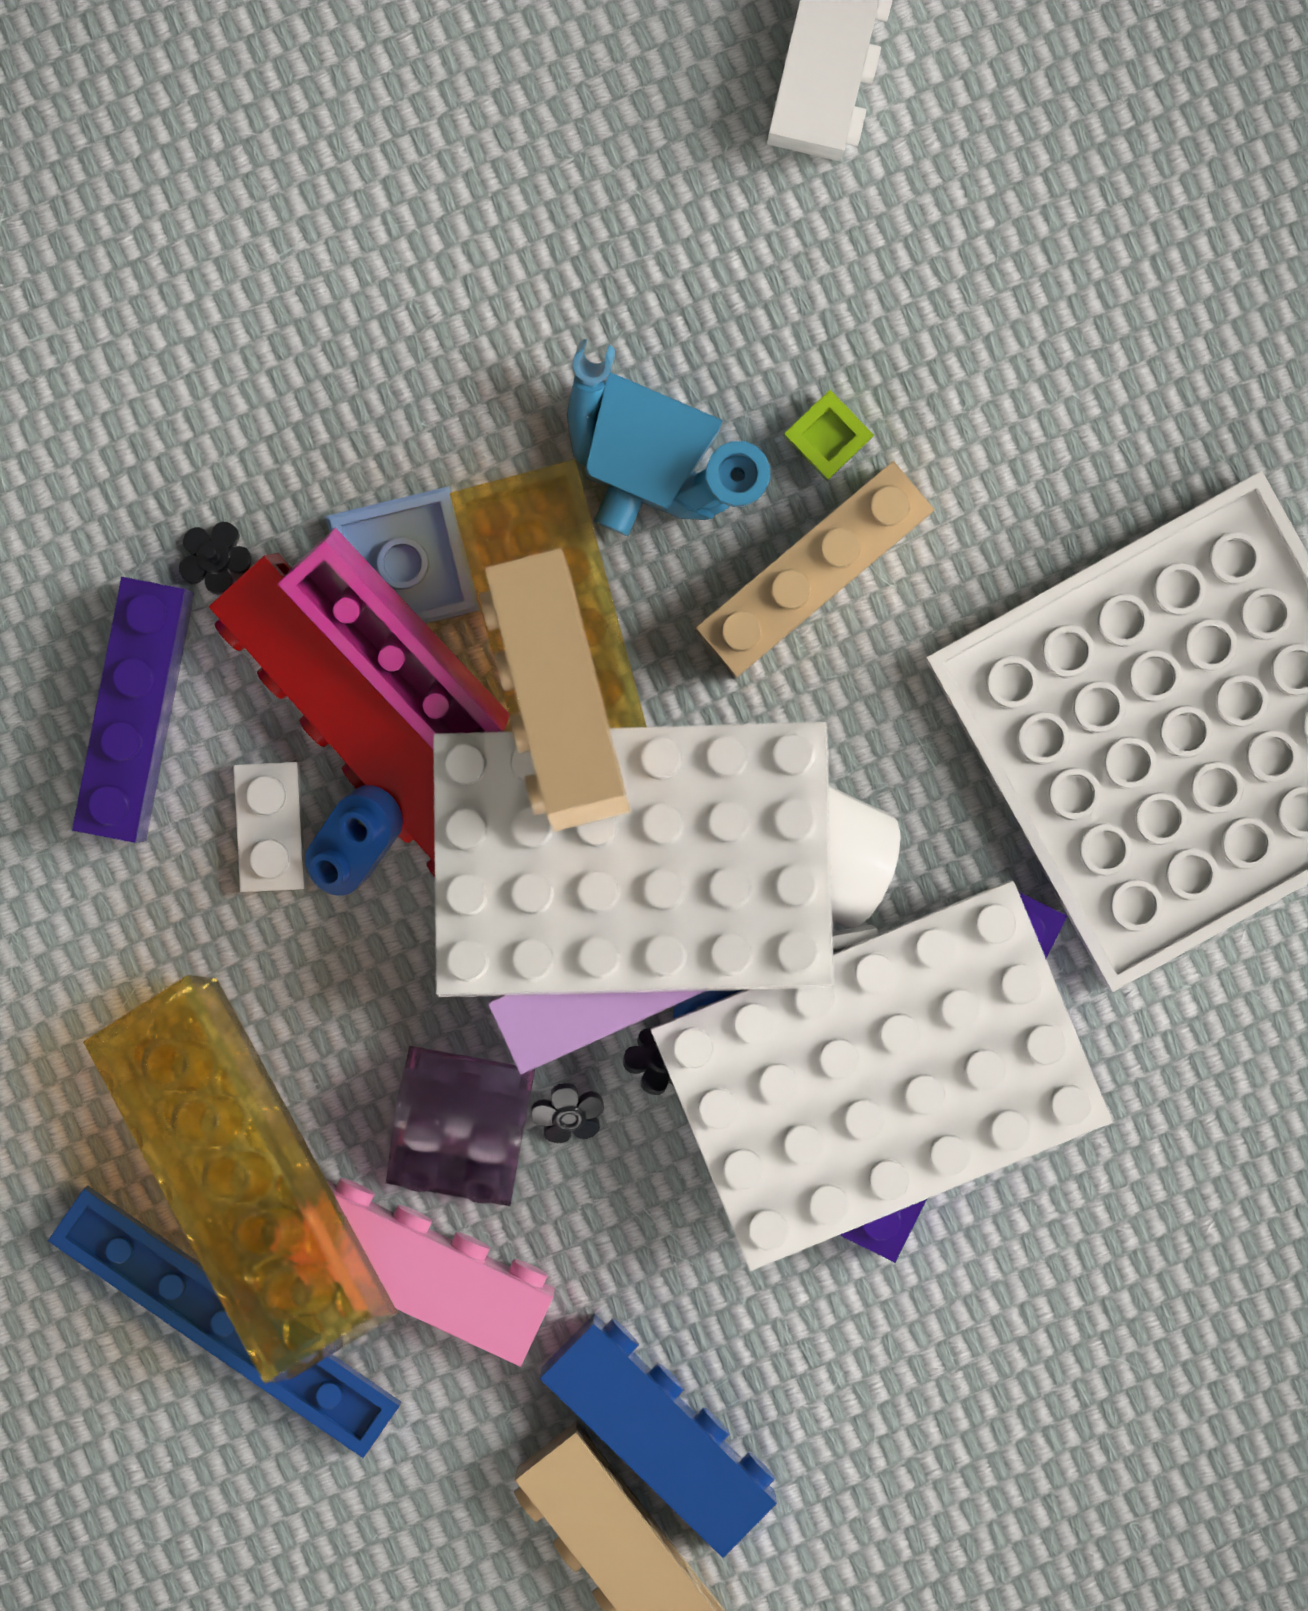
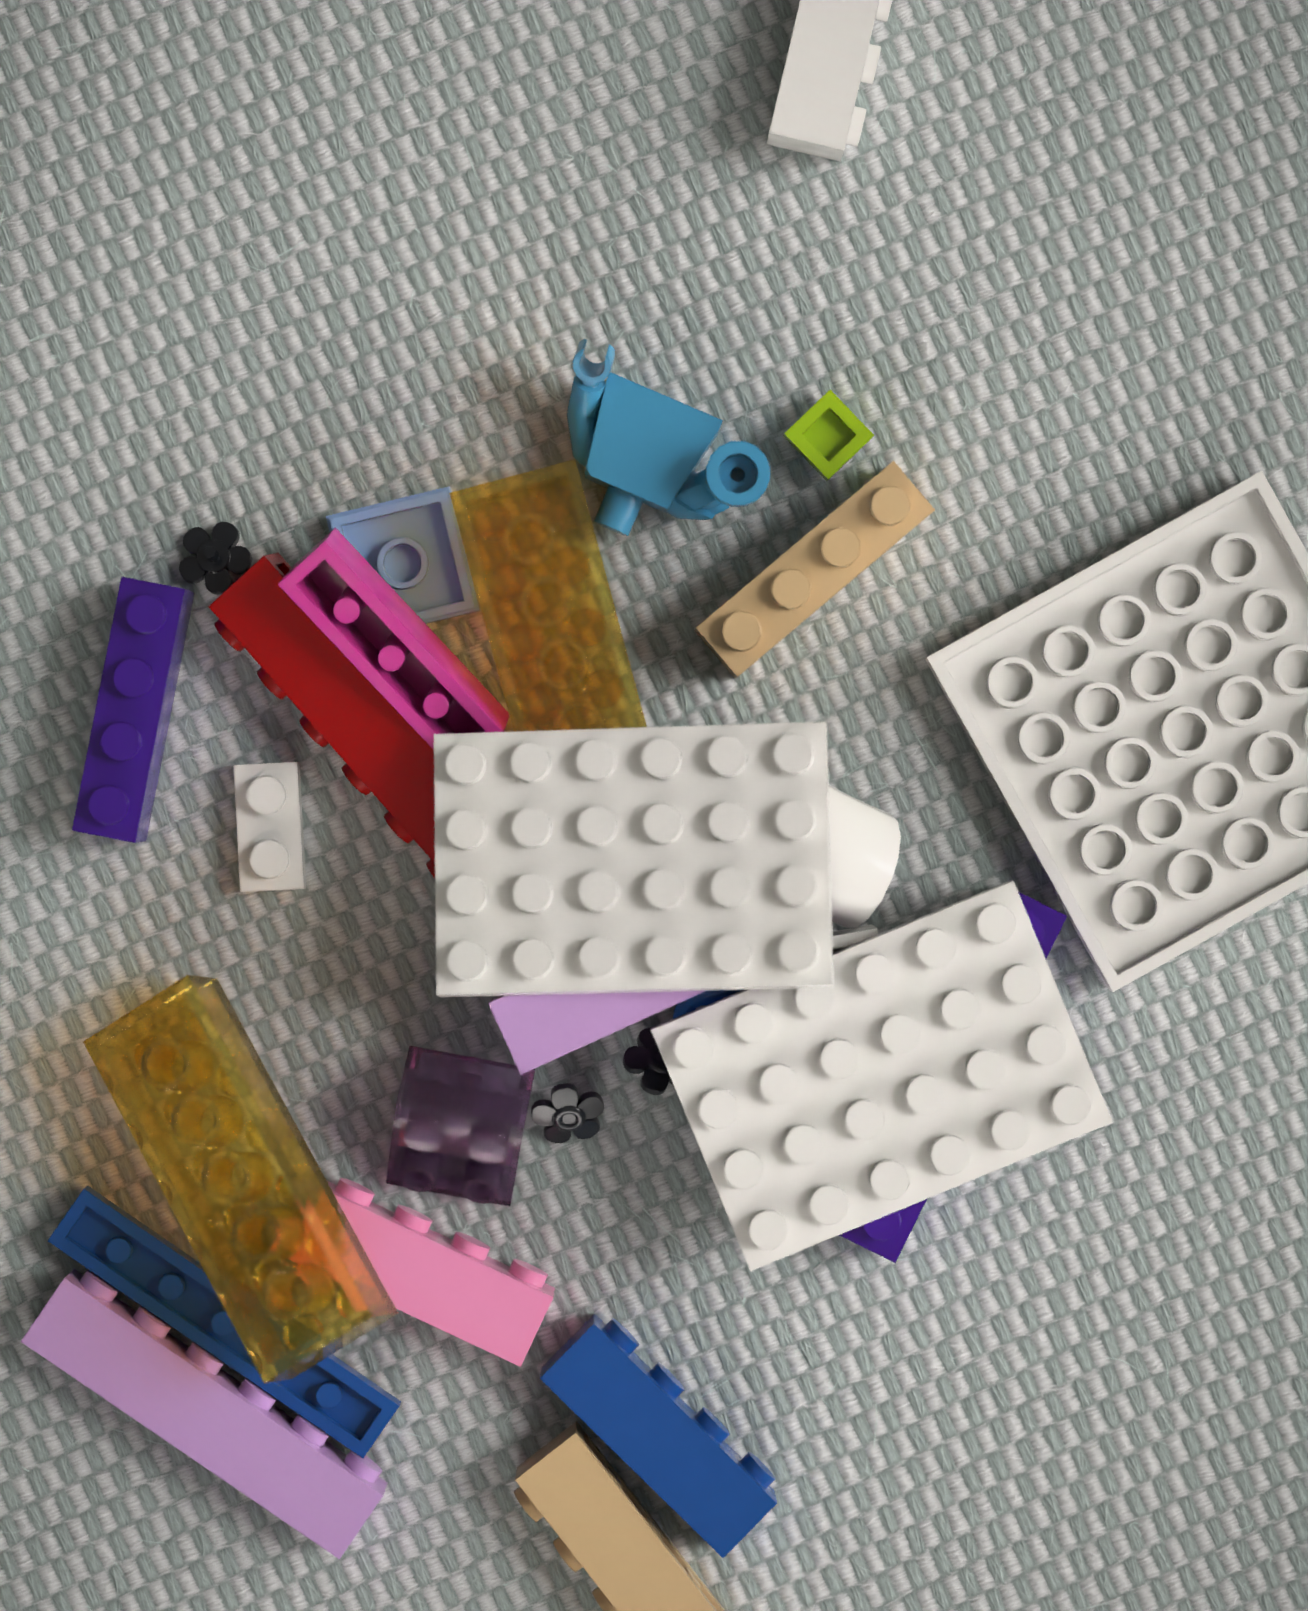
(206, 1411): none -> lavender brick
(348, 852): blue plate -> none
(556, 691): tan brick -> none

